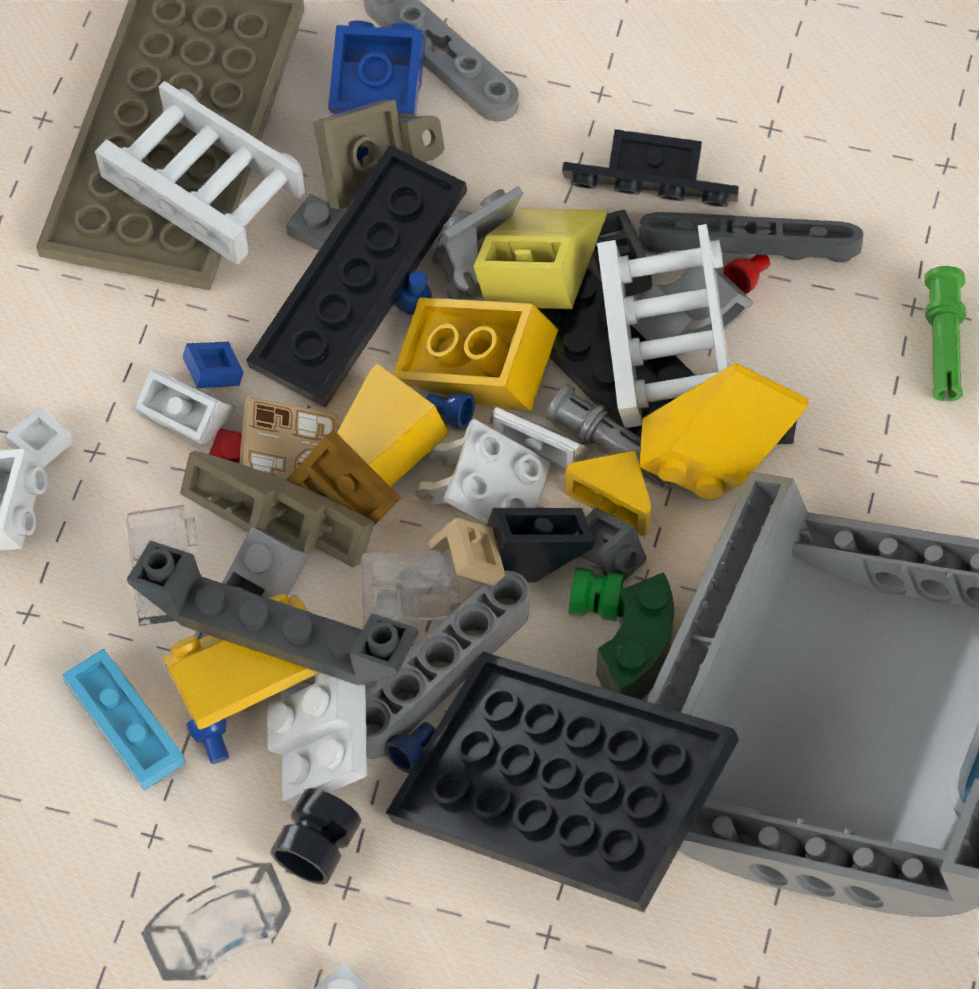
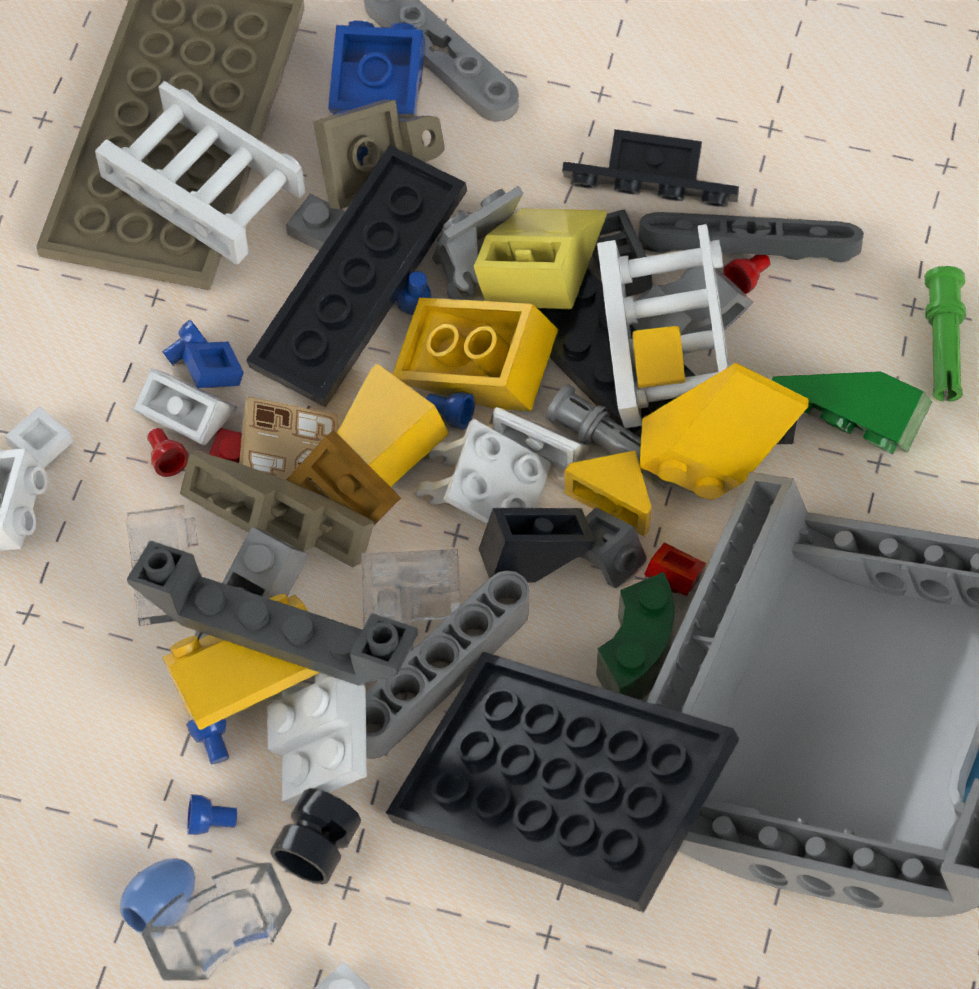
(124, 719): medium azure plate -> none
(154, 889): none -> medium blue animal
(168, 456): none -> red piece
(188, 334): none -> blue piece
(203, 815): none -> blue piece
(406, 749): dark blue piece -> none
(472, 550): tan bracket -> none
(584, 594): green wheel -> none
(658, 356): none -> yellow slope
(679, 568): none -> red plate
(869, 401): none -> green slope

